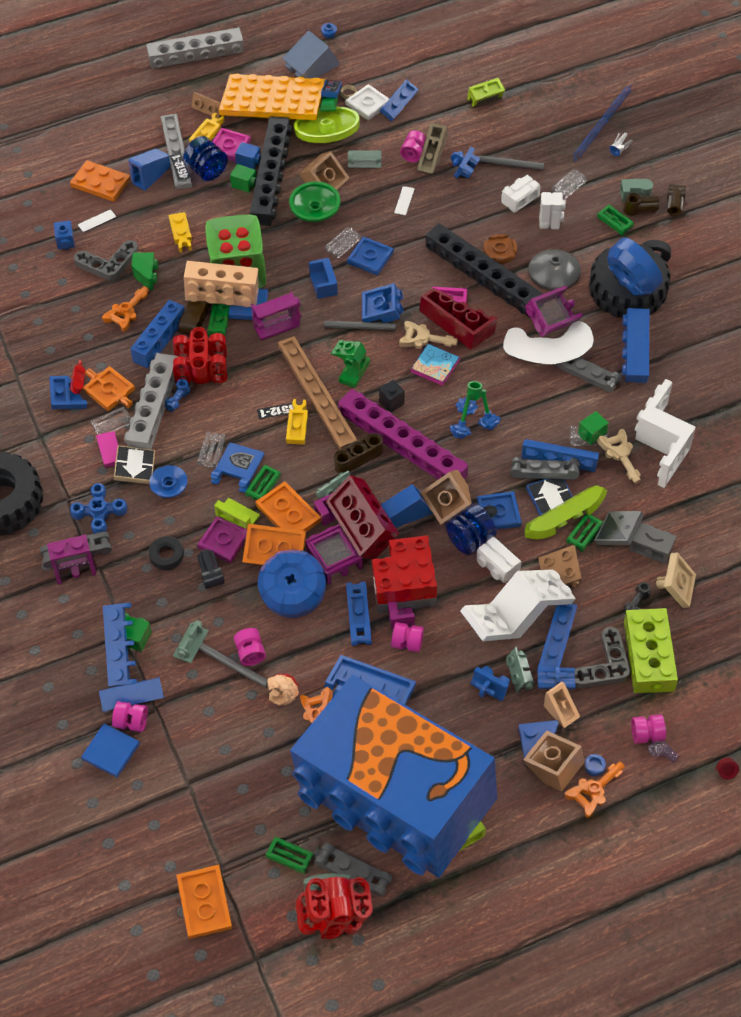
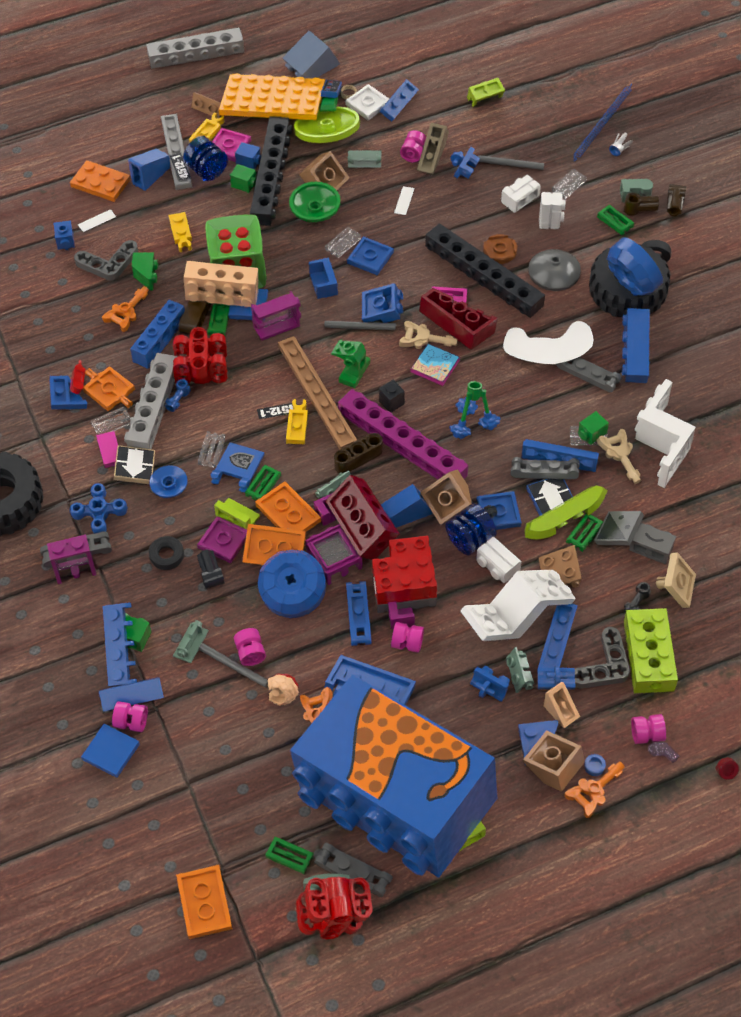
(328, 30): blue plate -> none
(551, 311): magenta window -> none

